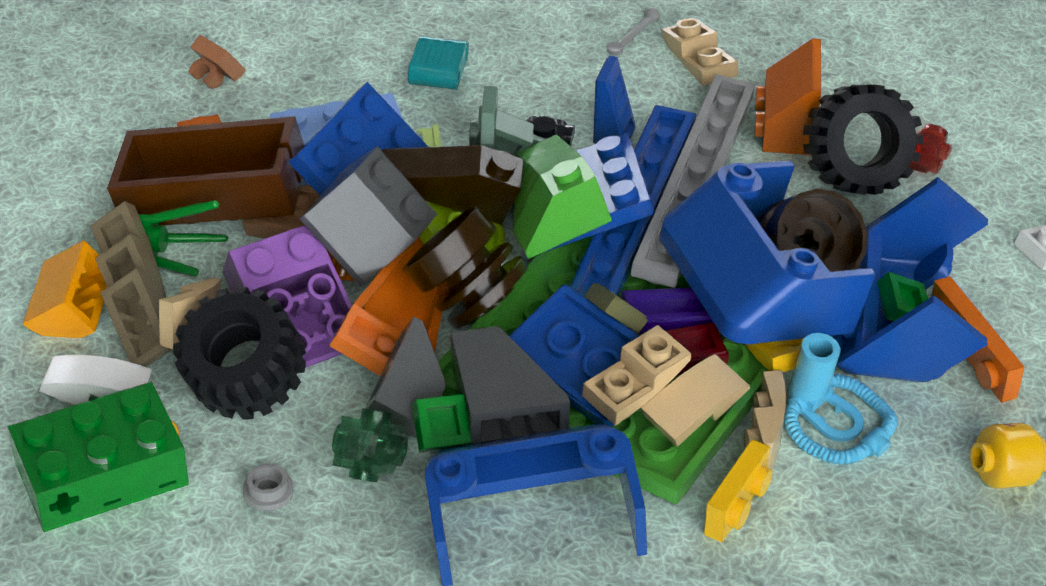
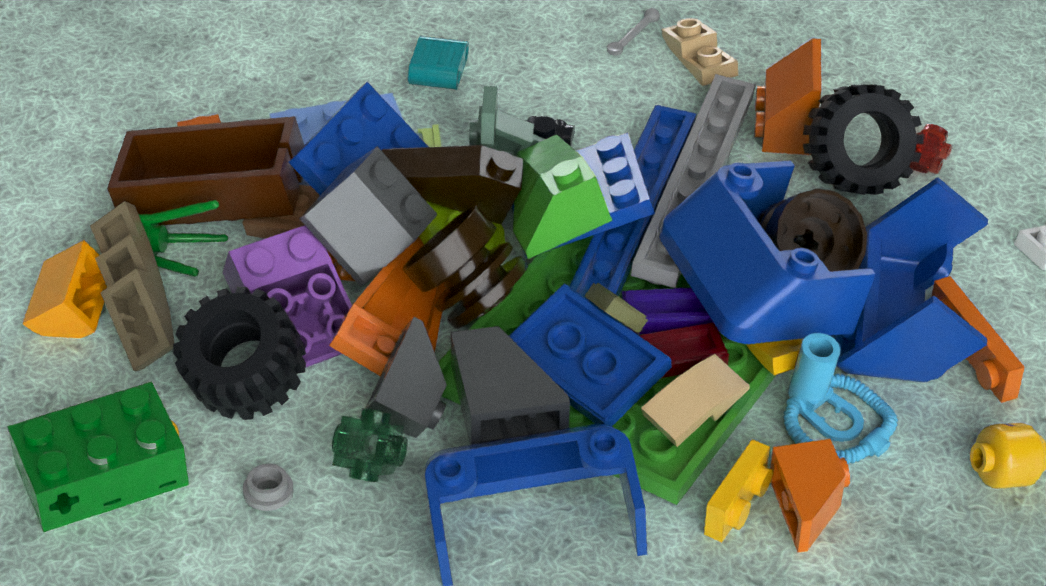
(79, 376): white slope -> none
(175, 307): tan slope -> none
(215, 61): nougat tile -> none
(441, 422): green plate -> none
(612, 105): blue slope -> none
(641, 373): tan slope -> none
(768, 414): tan slope -> none
(808, 487): none -> orange slope
(900, 295): green plate -> none

